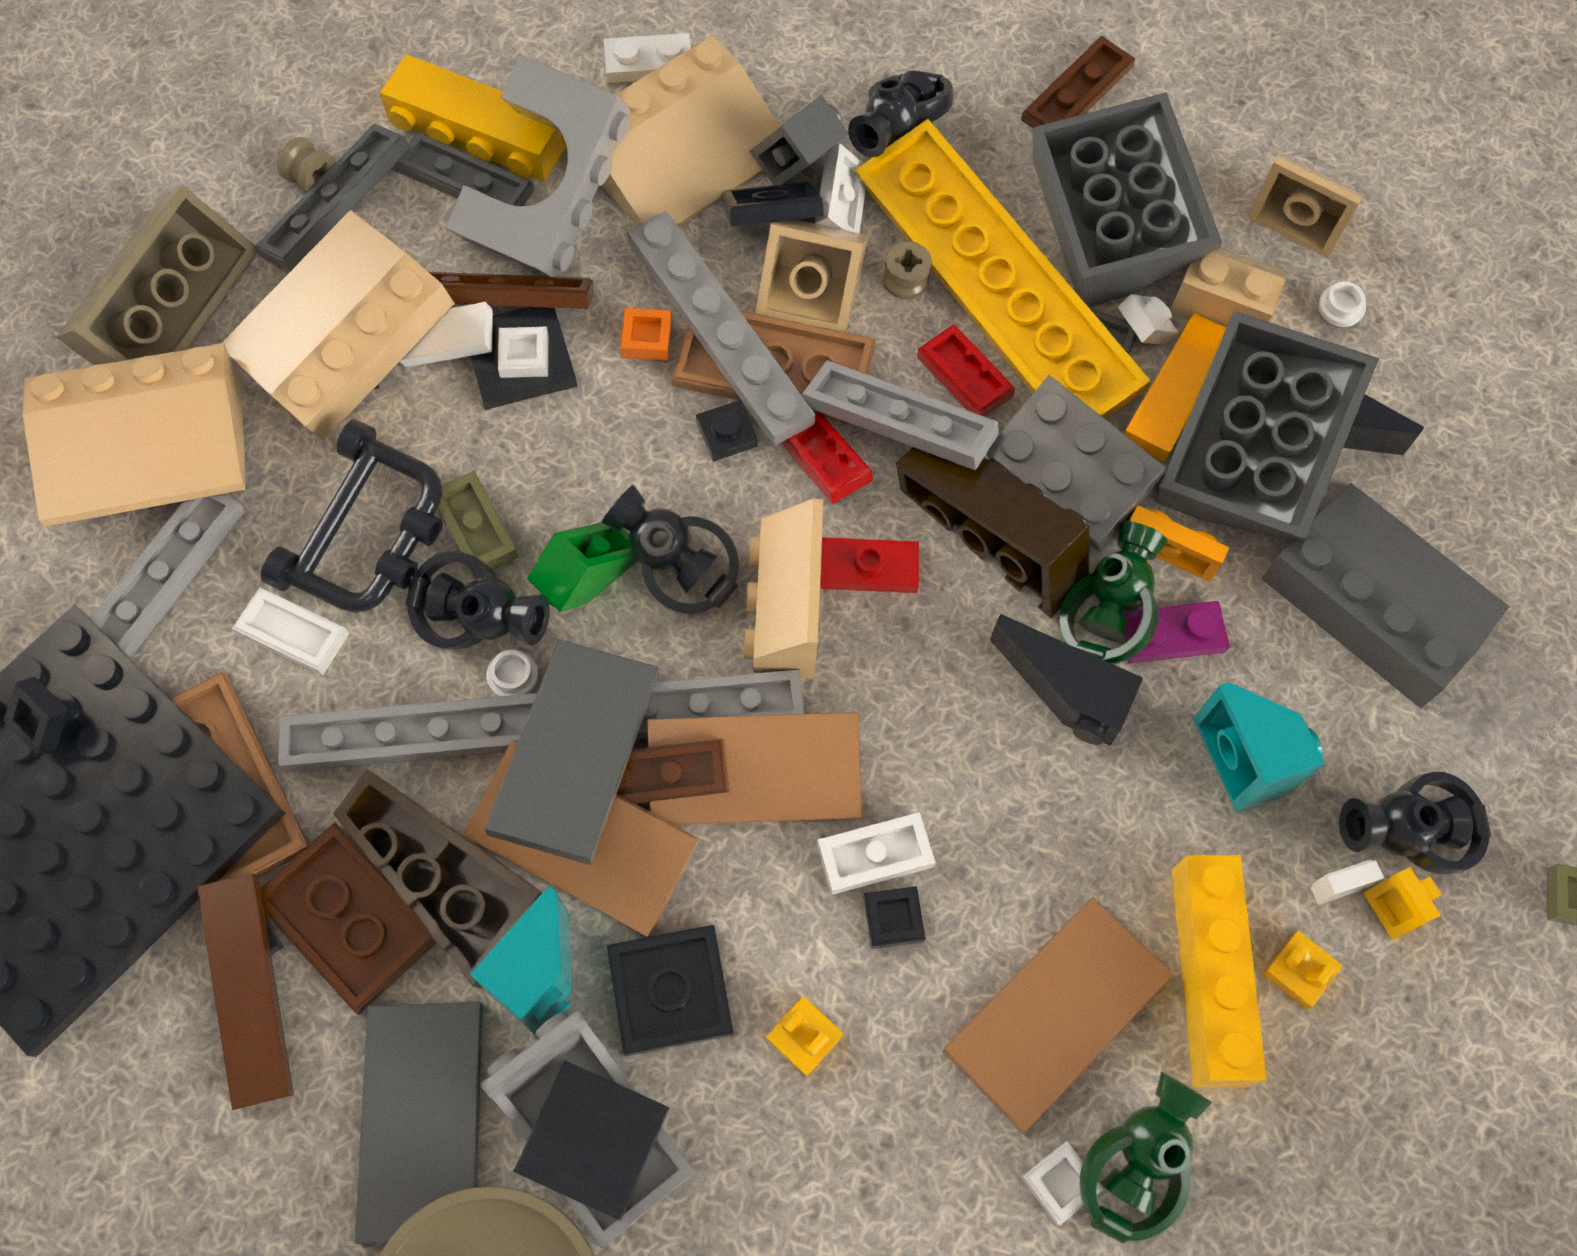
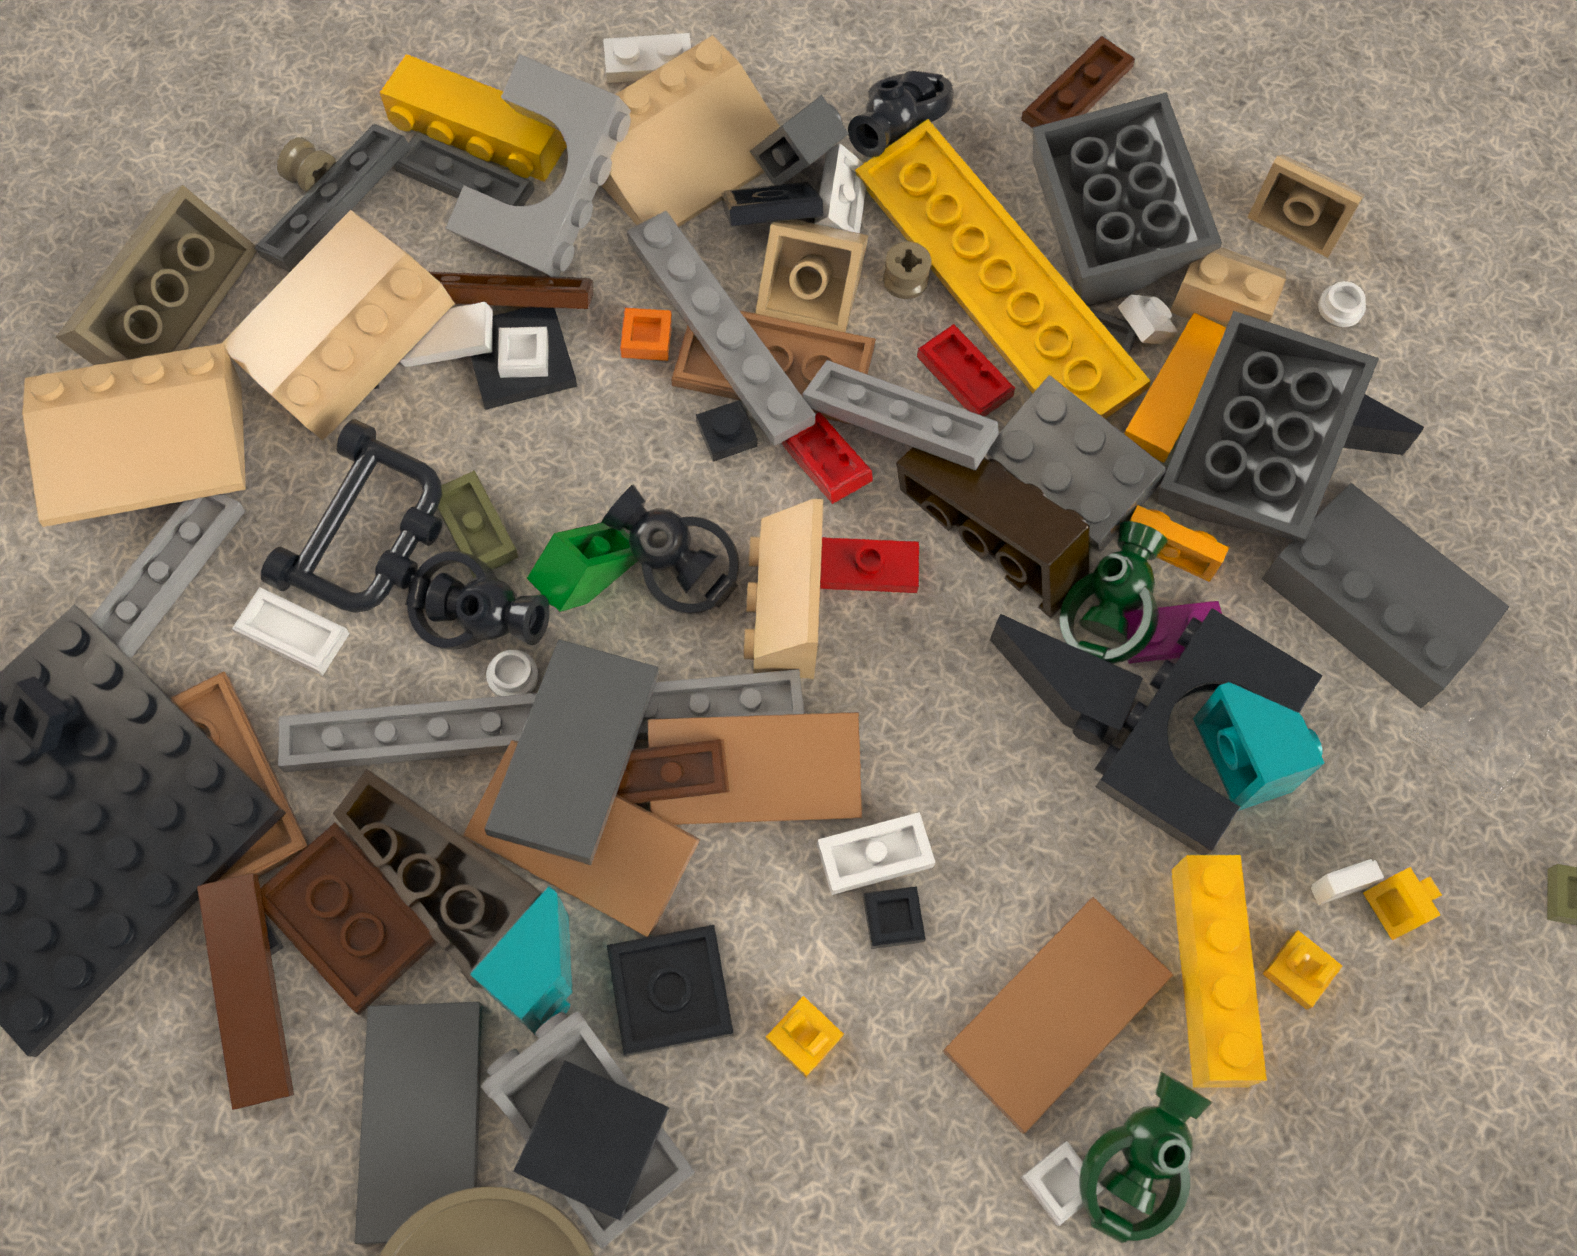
(1144, 770): none -> black arch
(1412, 824): black piece -> none

